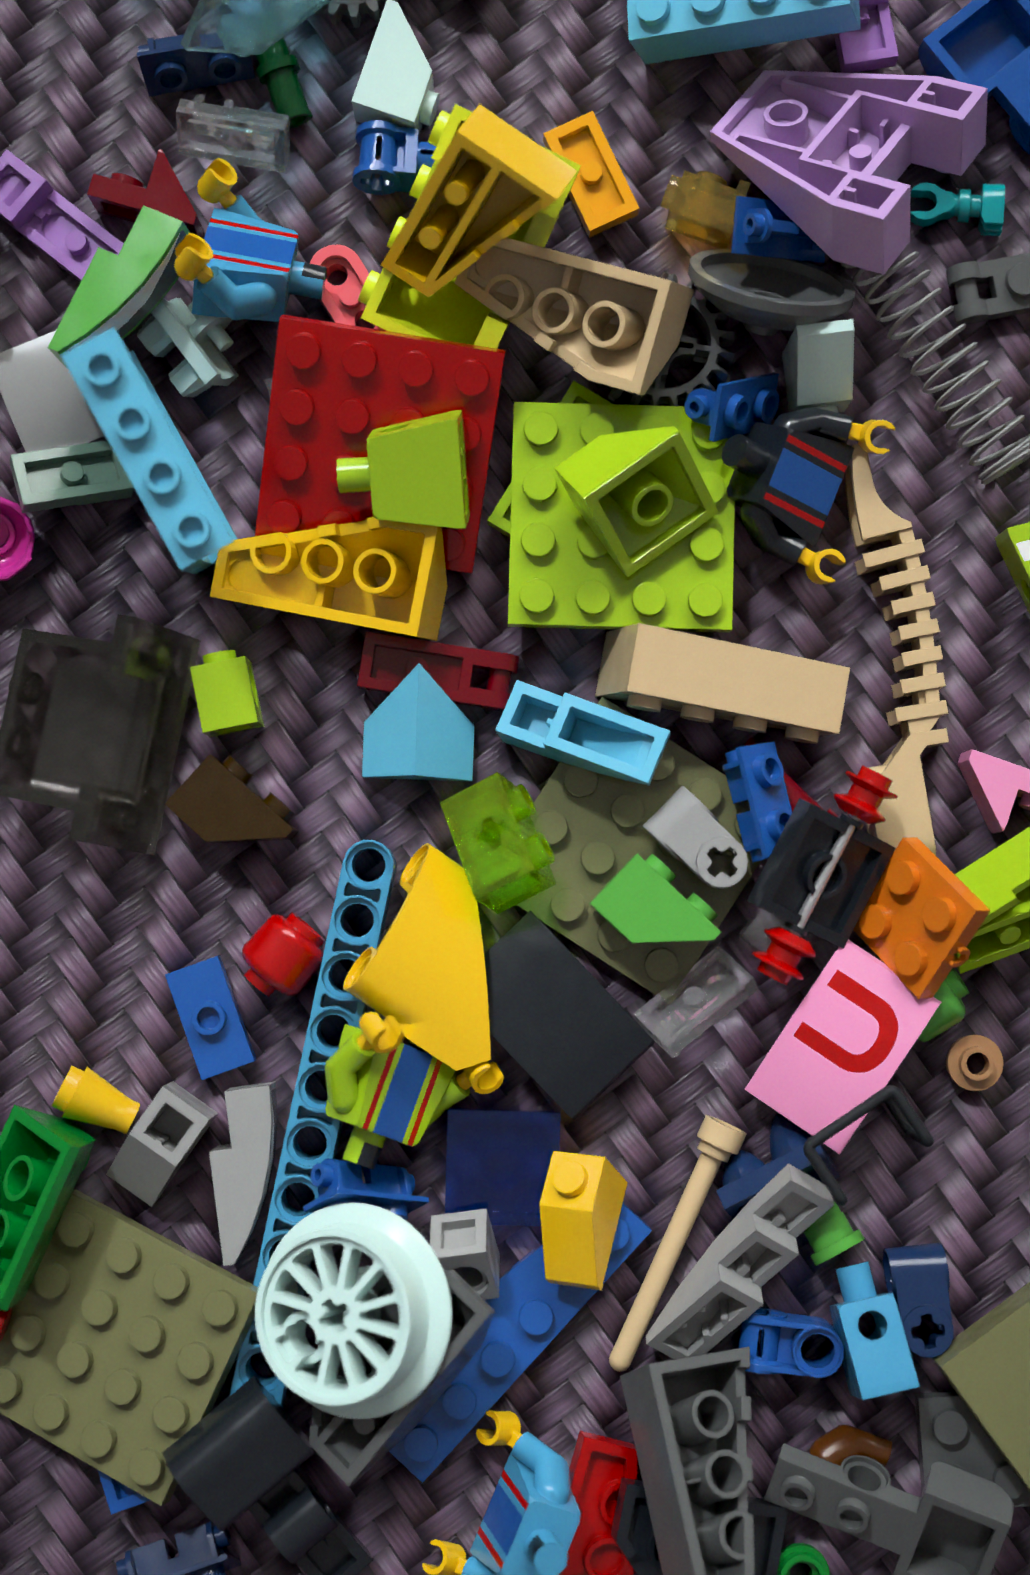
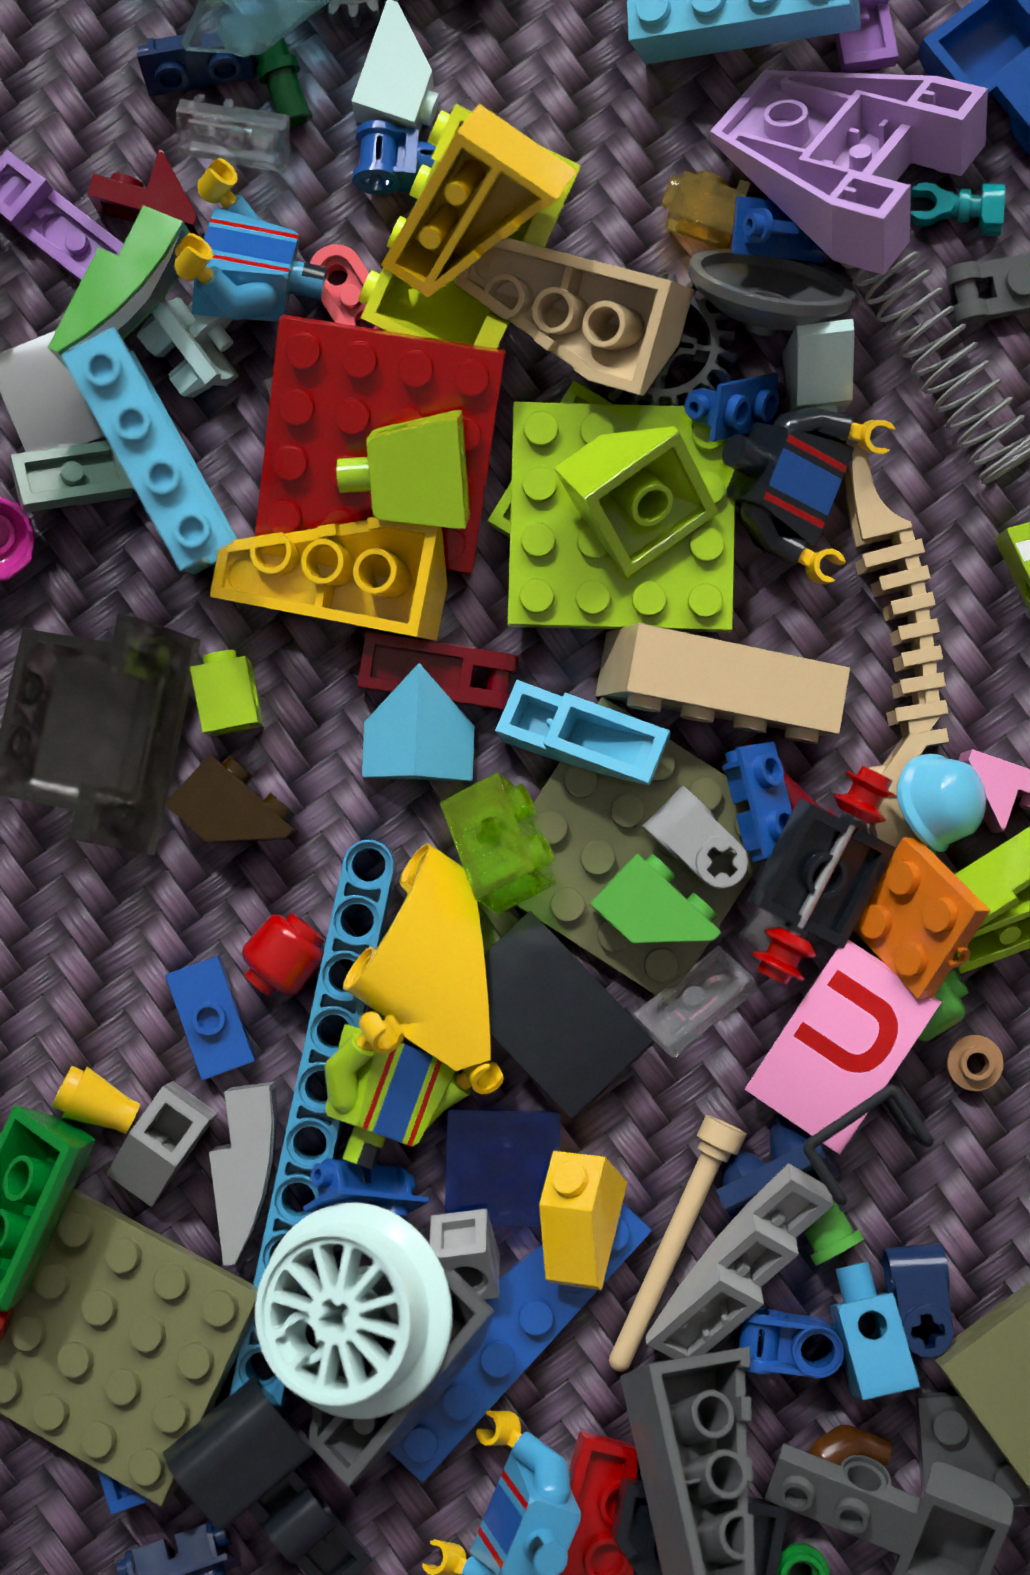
(600, 187): light orange plate -> none
(941, 799): none -> medium azure helmet

